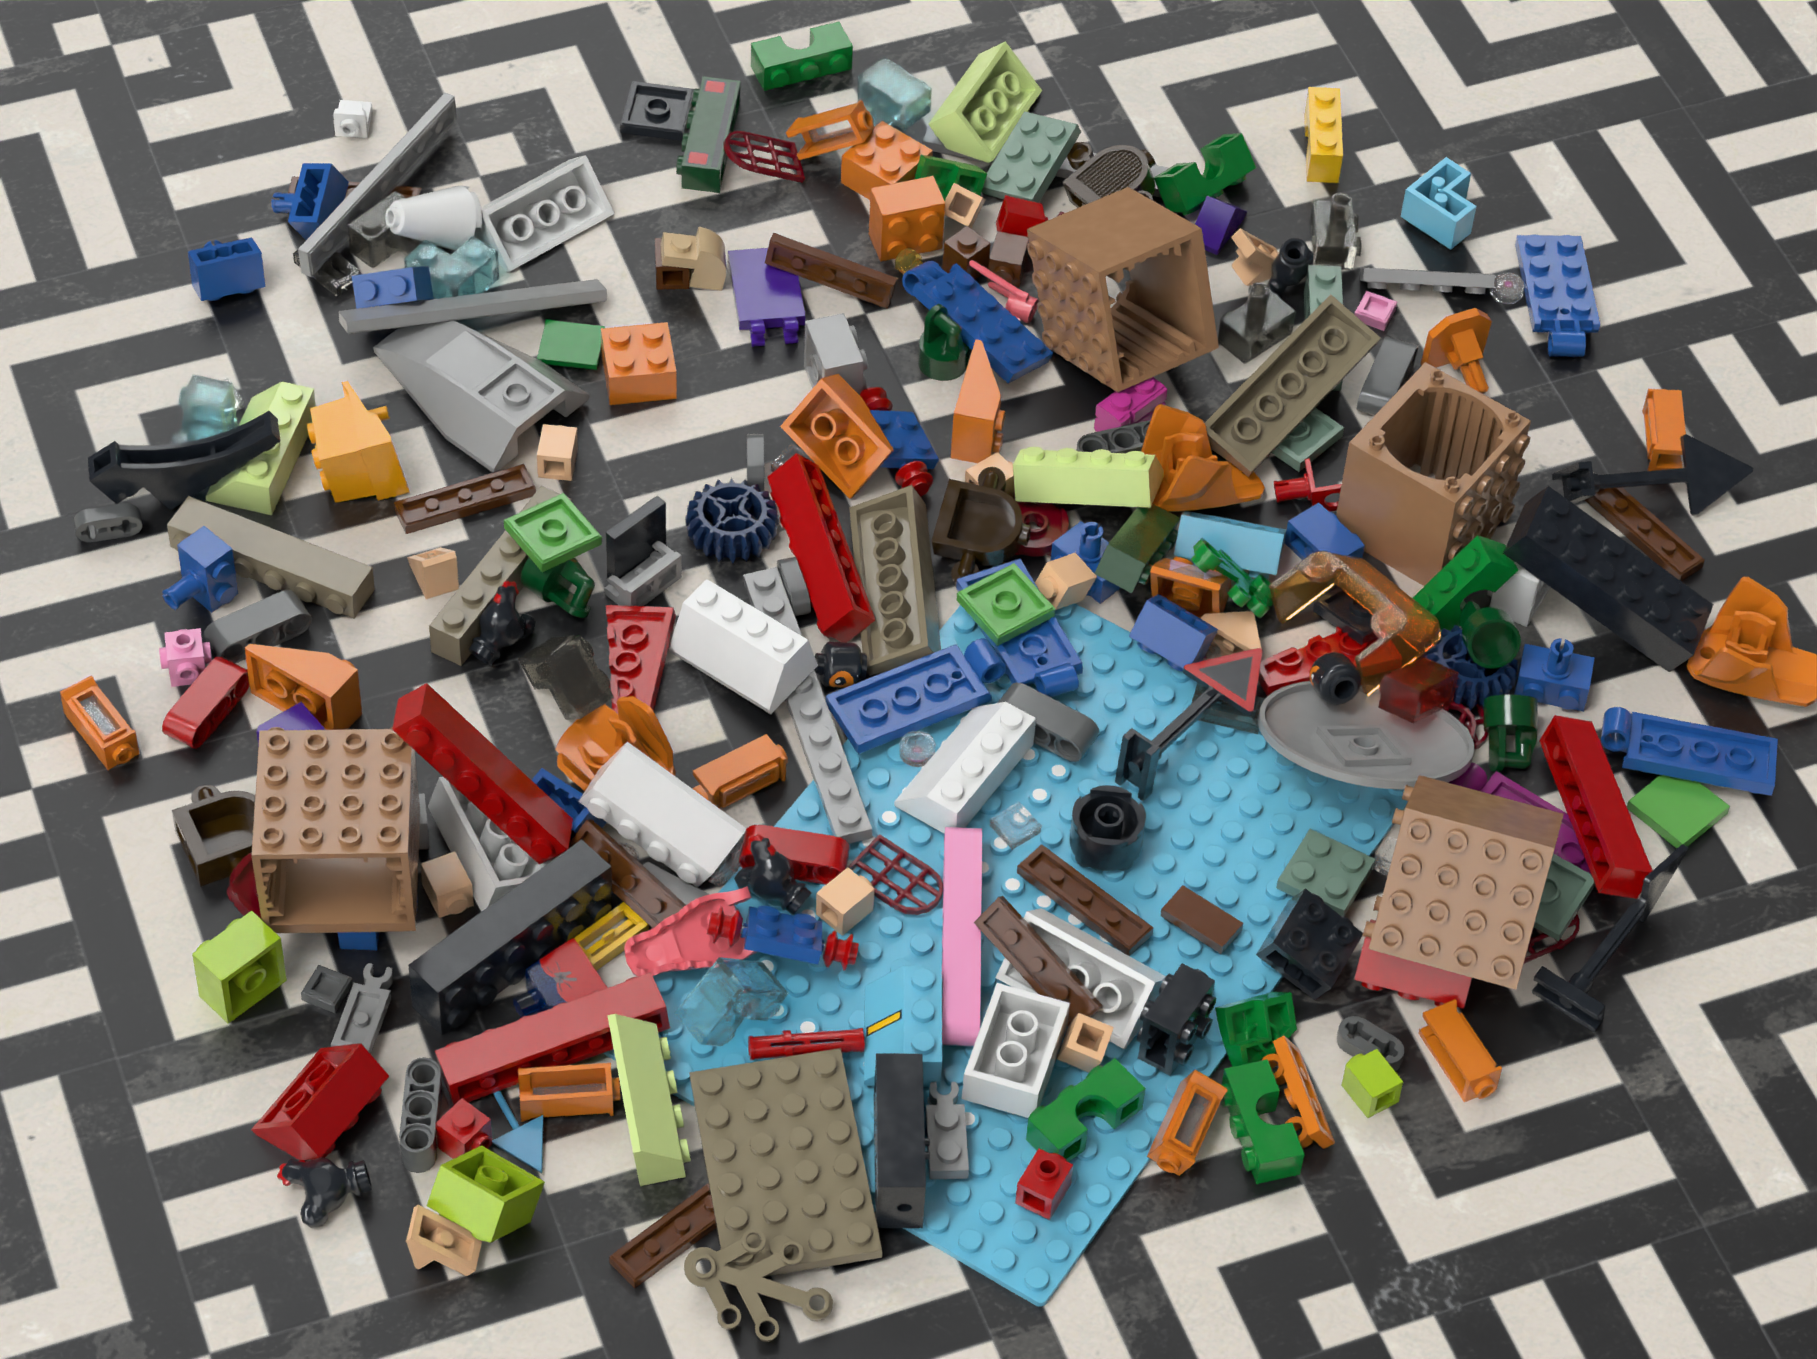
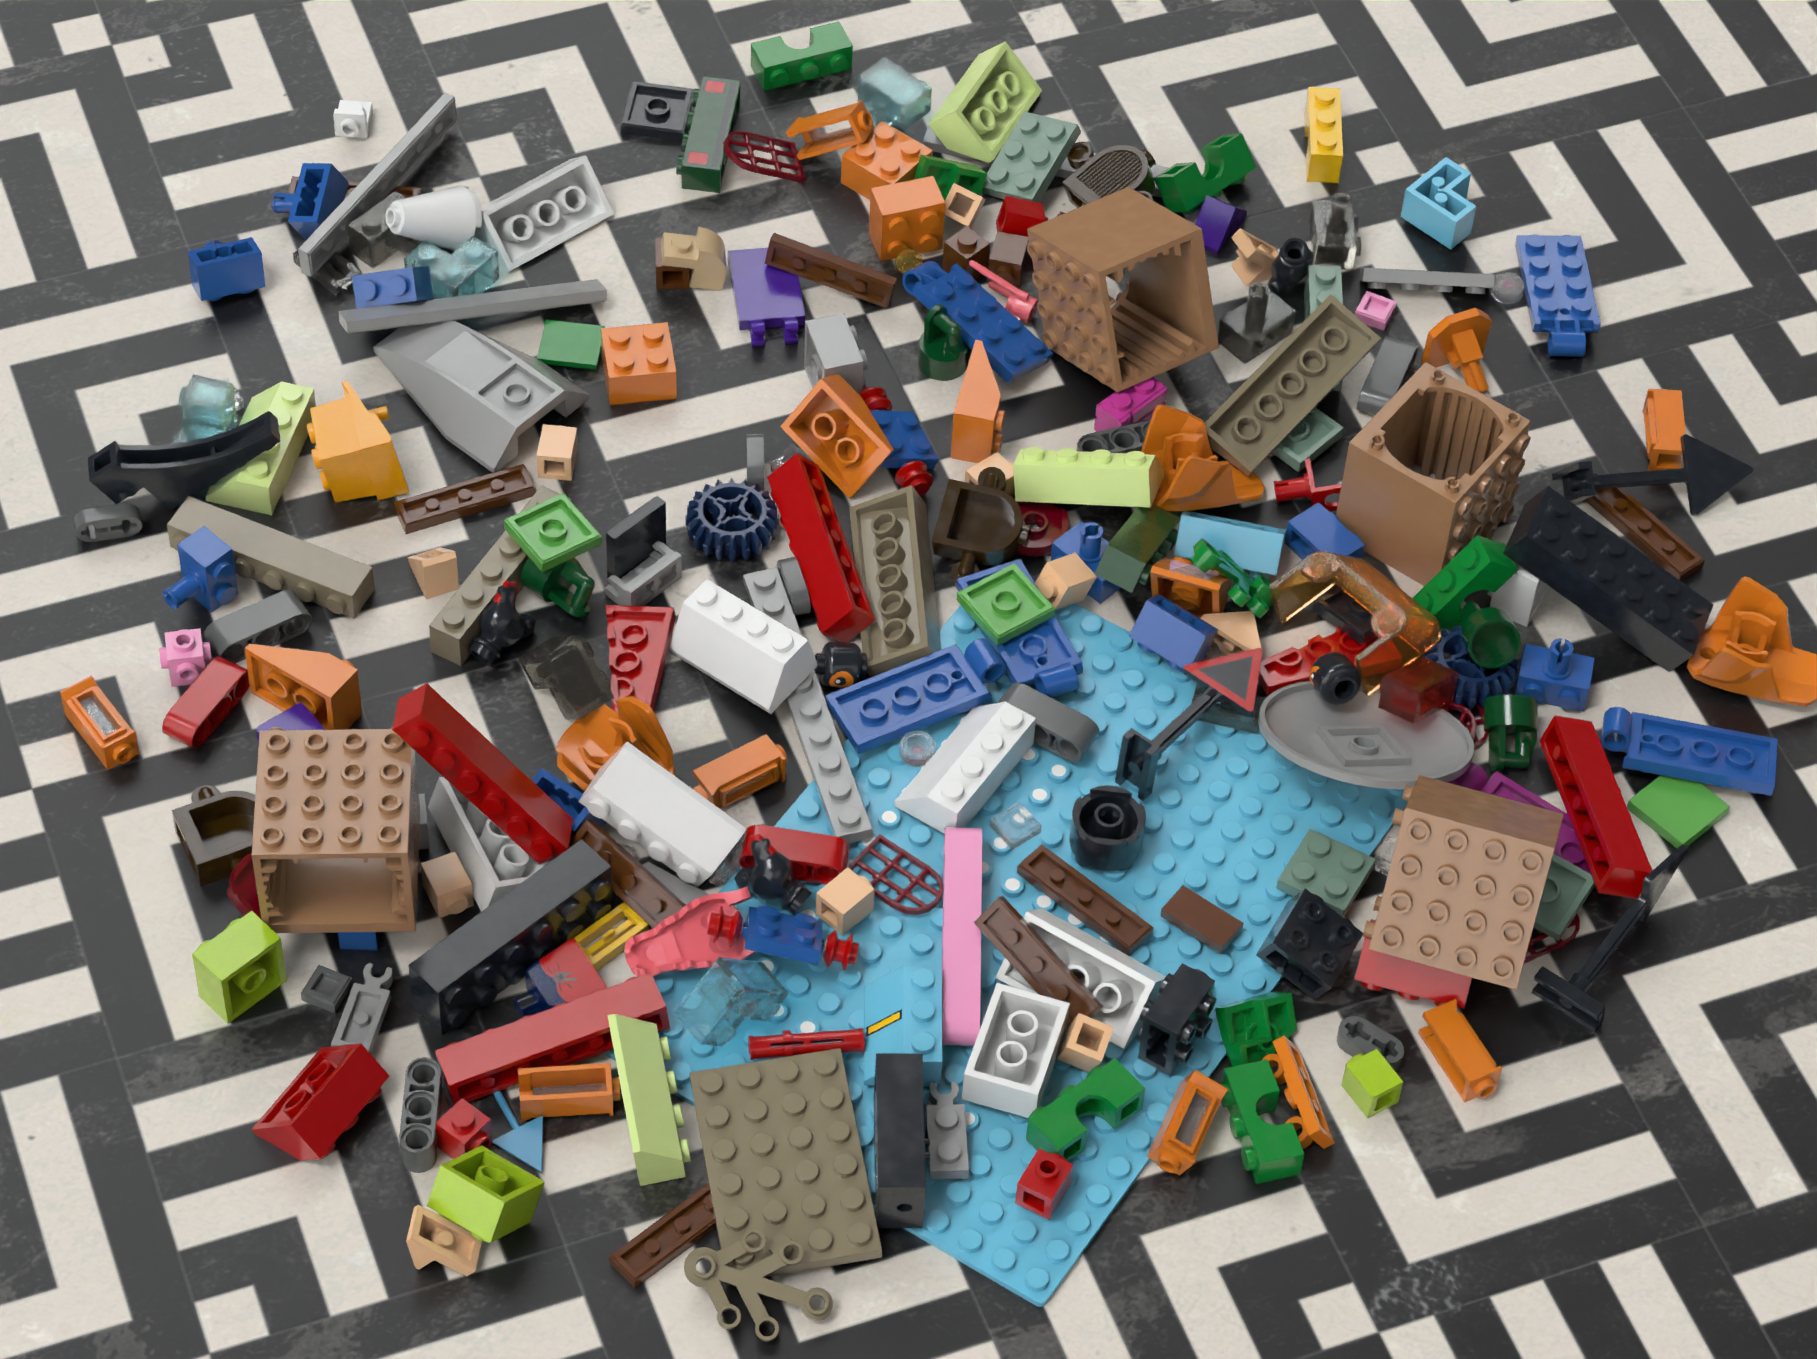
(324, 1185): black animal -> none

